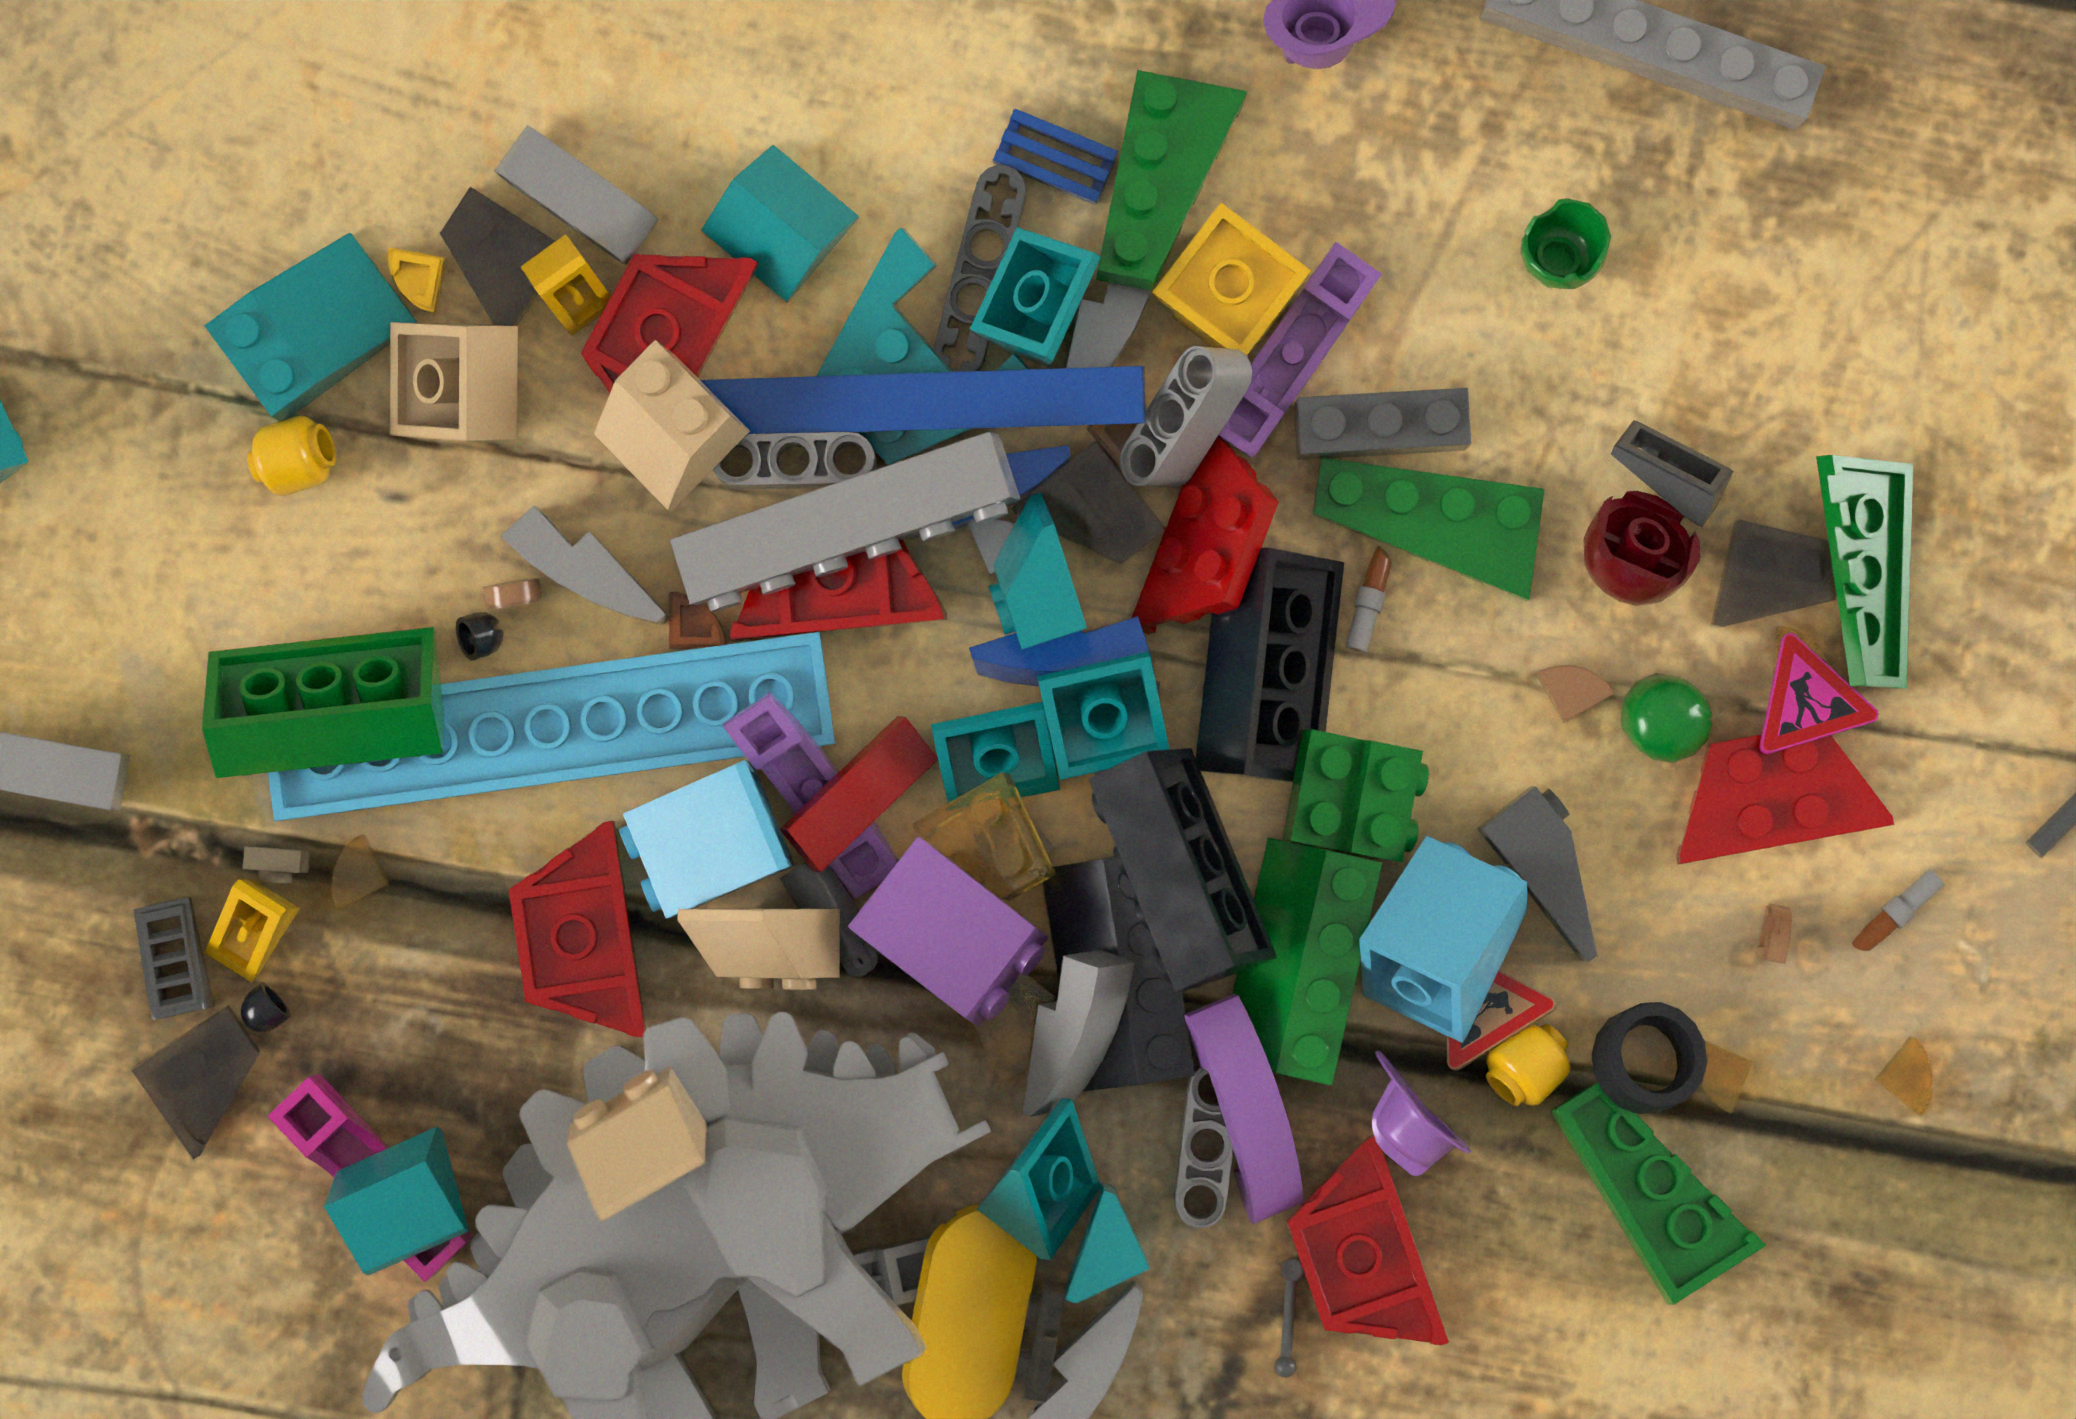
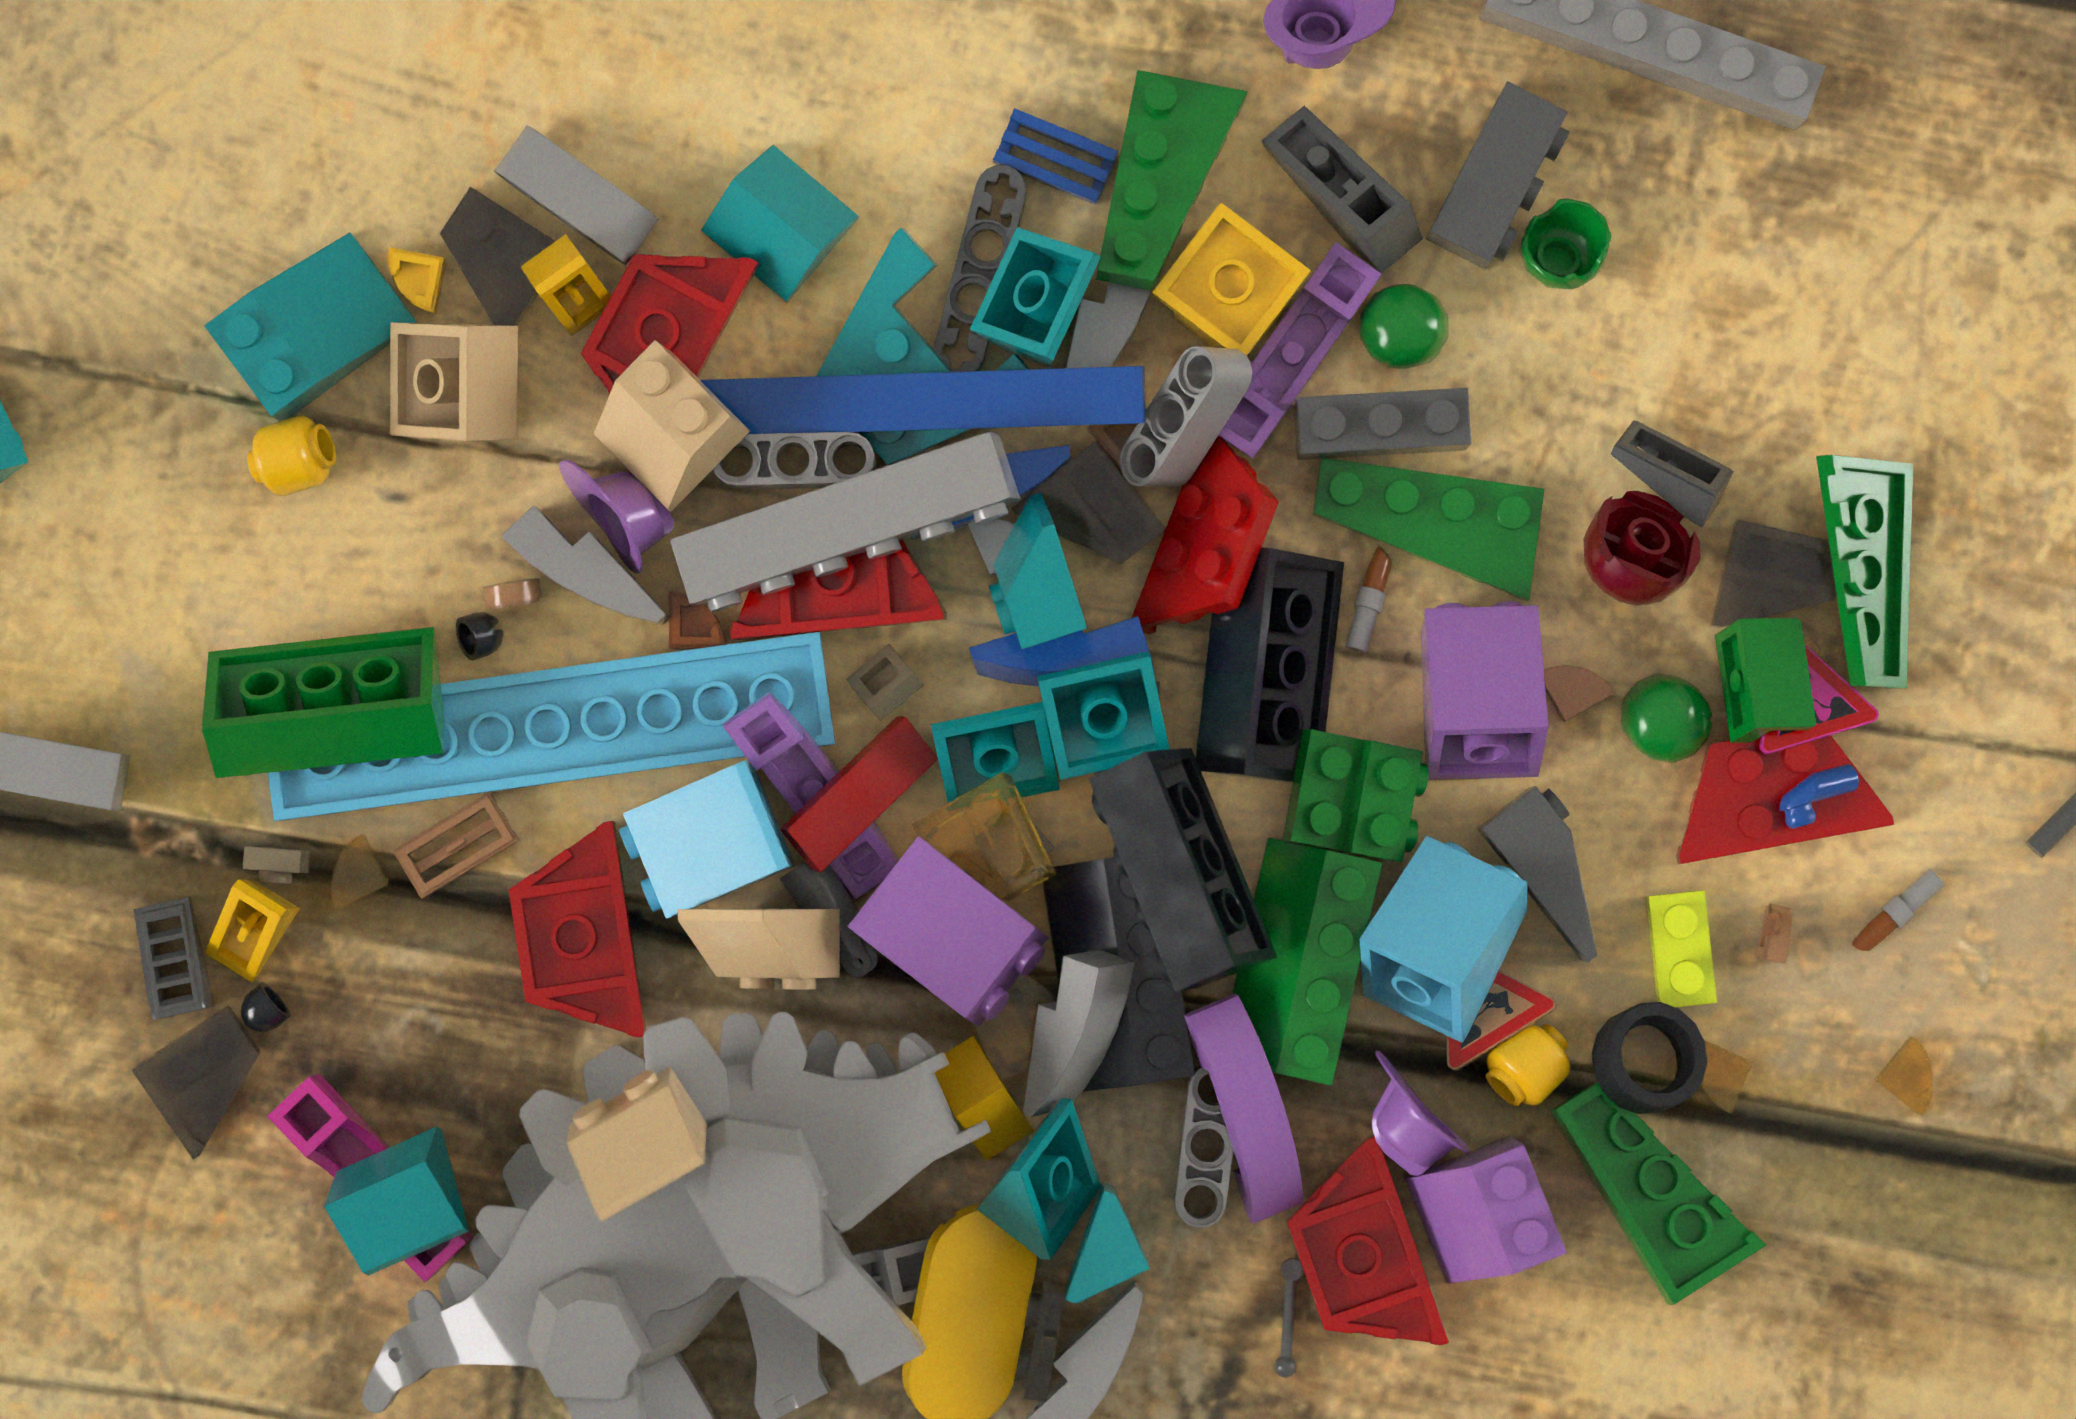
(497, 820): none -> medium nougat tile
(622, 509): none -> medium lavender piece
(884, 682): none -> dark tan plate
(979, 1095): none -> yellow slope
(1345, 189): none -> dark grey slope
(1404, 326): none -> green hair
(1483, 691): none -> medium lavender slope
(1486, 1213): none -> medium lavender slope
(1499, 176): none -> dark grey brick
(1681, 948): none -> neon yellow plate
(1764, 677): none -> green panel
(1814, 788): none -> blue arm

